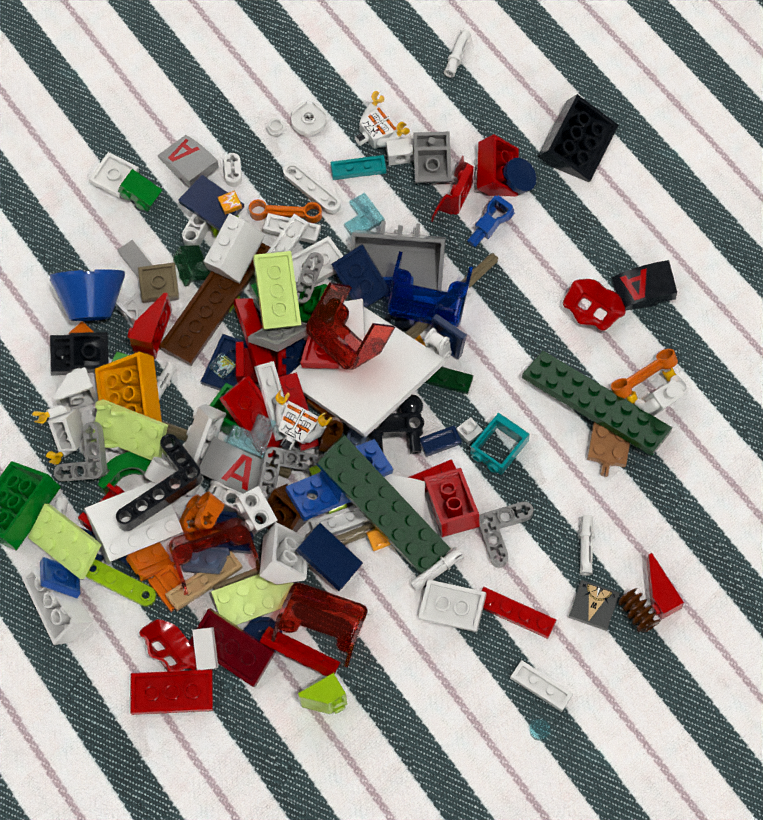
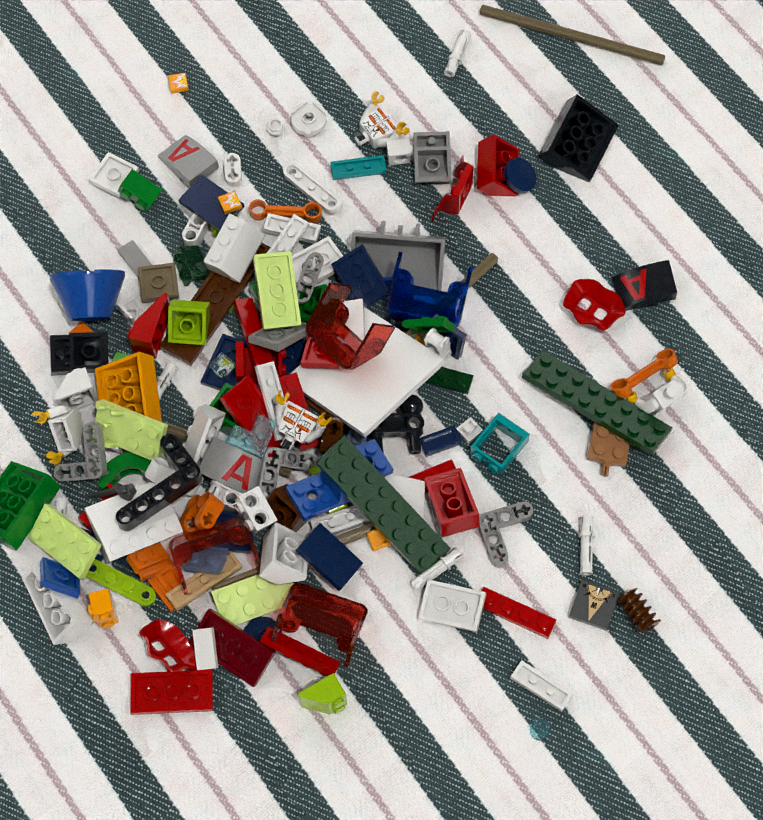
(103, 608): none -> light orange brick
(126, 492): none -> dark grey sword
(178, 83): none -> light orange tile
(188, 322): none -> lime slope
(367, 213): clear light blue tile -> none
(424, 324): none -> green hinge
(487, 224): blue piece -> none
(572, 34): none -> dark tan axle
(663, 595): red slope -> none

